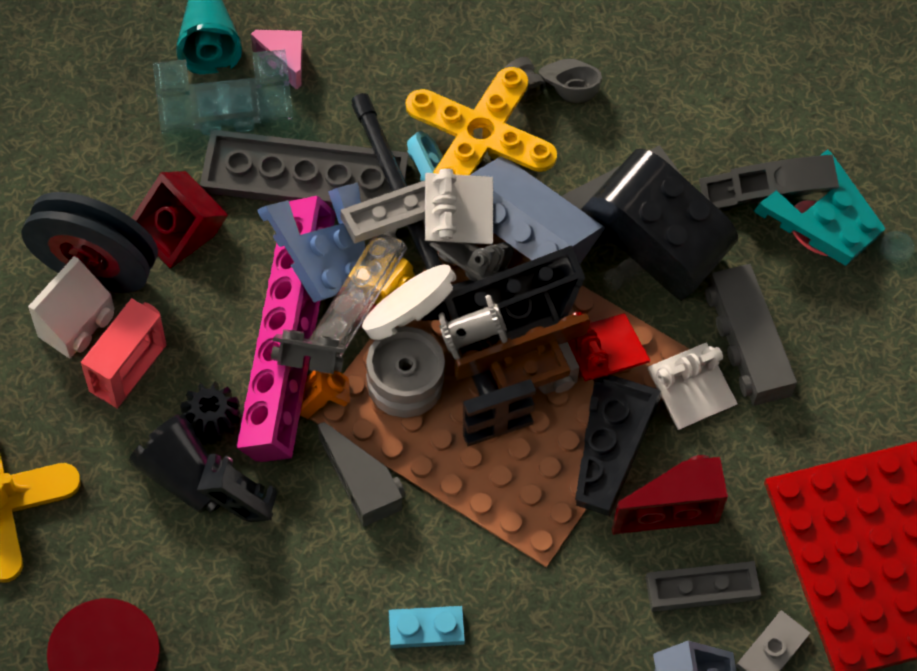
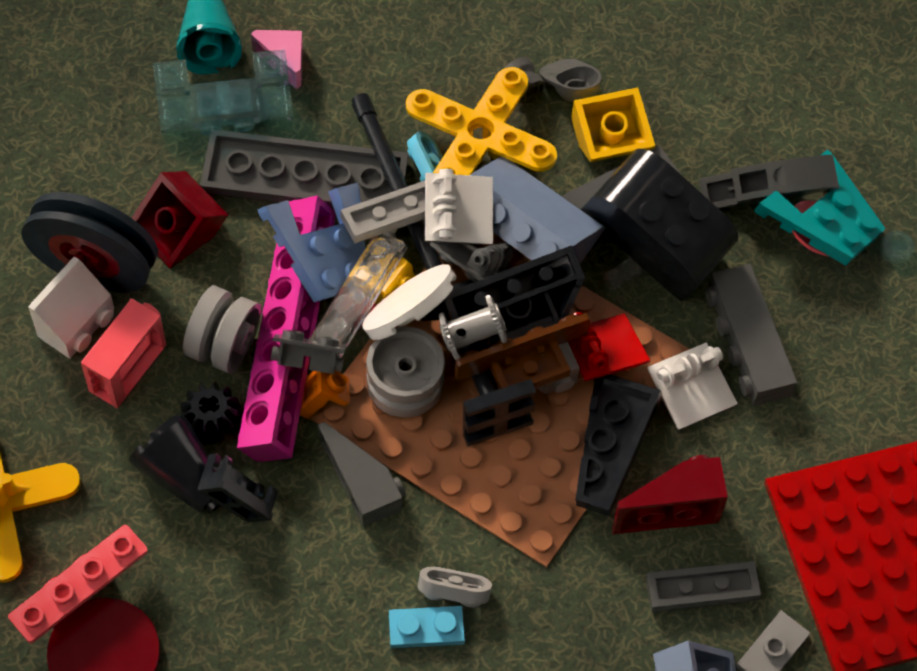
(77, 583): none -> coral bracket
(221, 329): none -> light grey wheel
(454, 585): none -> light grey plate
(611, 125): none -> yellow slope

